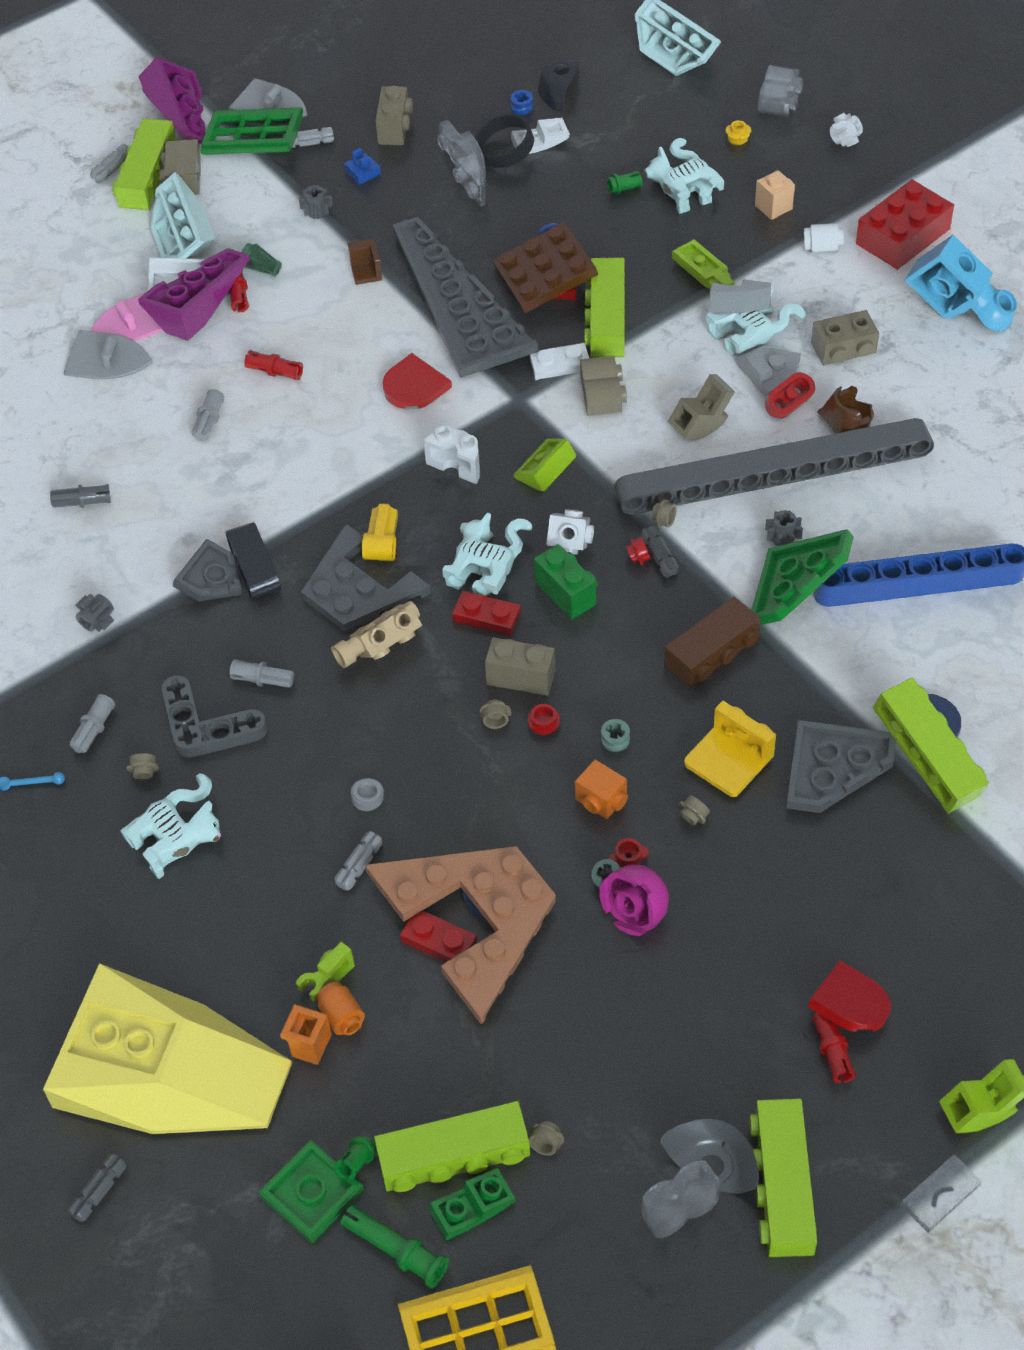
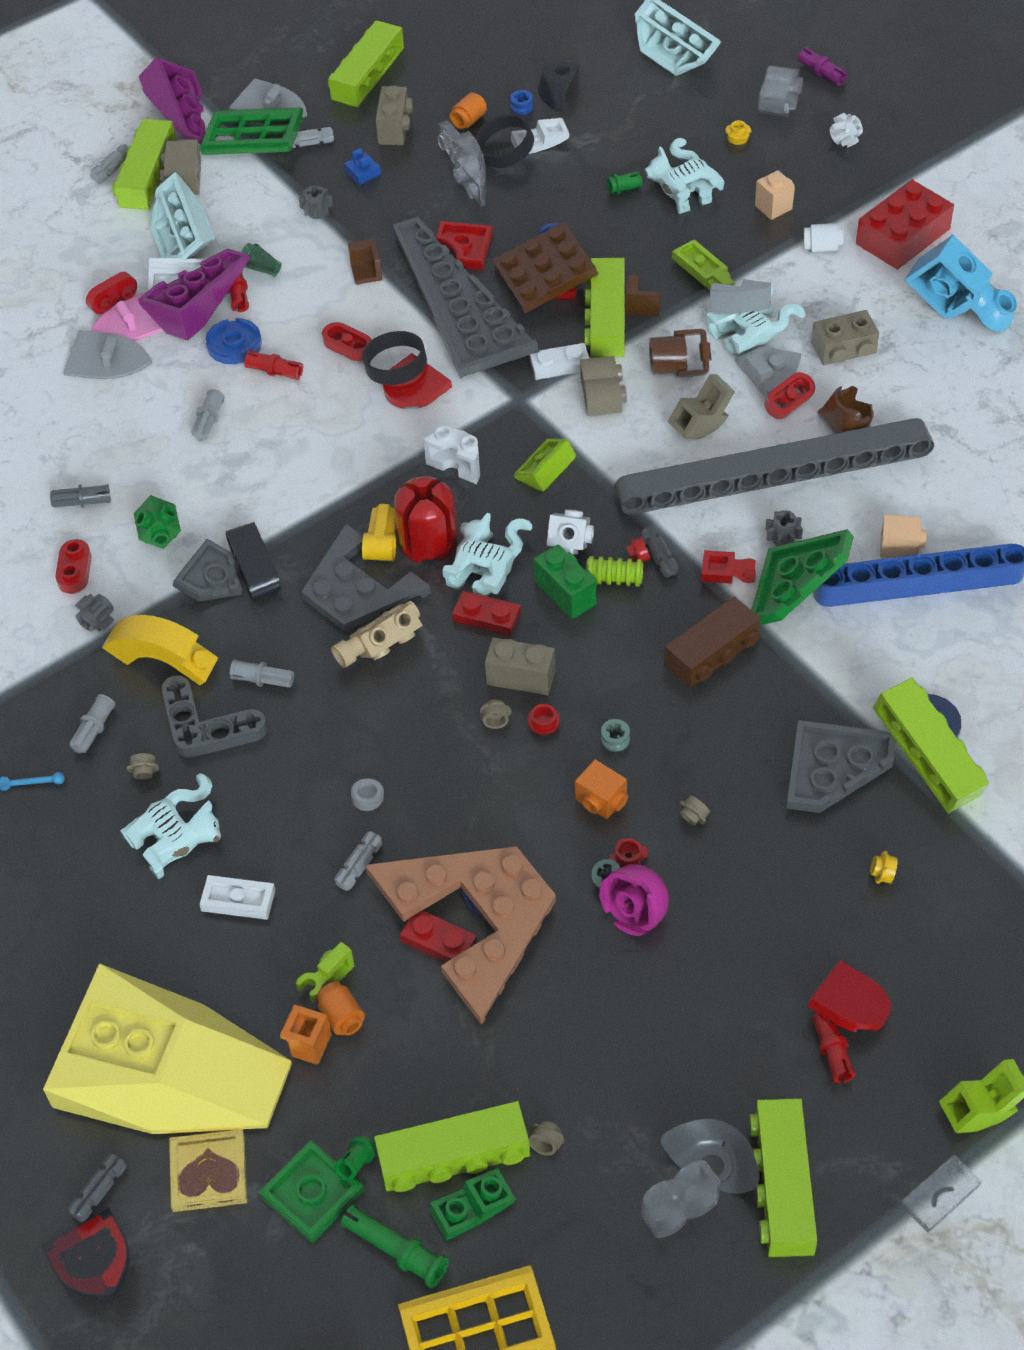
(76, 560): none -> red plate
(91, 1257): none -> shield
(110, 292): none -> red plate
(157, 522): none -> green brick
(162, 640): none -> yellow arch
(208, 1170): none -> clear yellow tile
(232, 340): none -> blue tile
(237, 897): none -> white plate
(345, 340): none -> red plate
(366, 63): none -> lime brick
(398, 375): none -> black tyre
(425, 519): none -> red cylinder
(466, 242): none -> red tile
(468, 111): none -> orange brick
(616, 571): none -> lime piece
(641, 302): none -> reddish brown panel
(664, 513): dark tan plate -> none
(670, 353): none -> reddish brown piece
(722, 567): none -> red plate
(732, 750): yellow bracket -> none
(822, 66): none -> magenta pin
(883, 868): none -> yellow plate
(901, 536): none -> light nougat brick

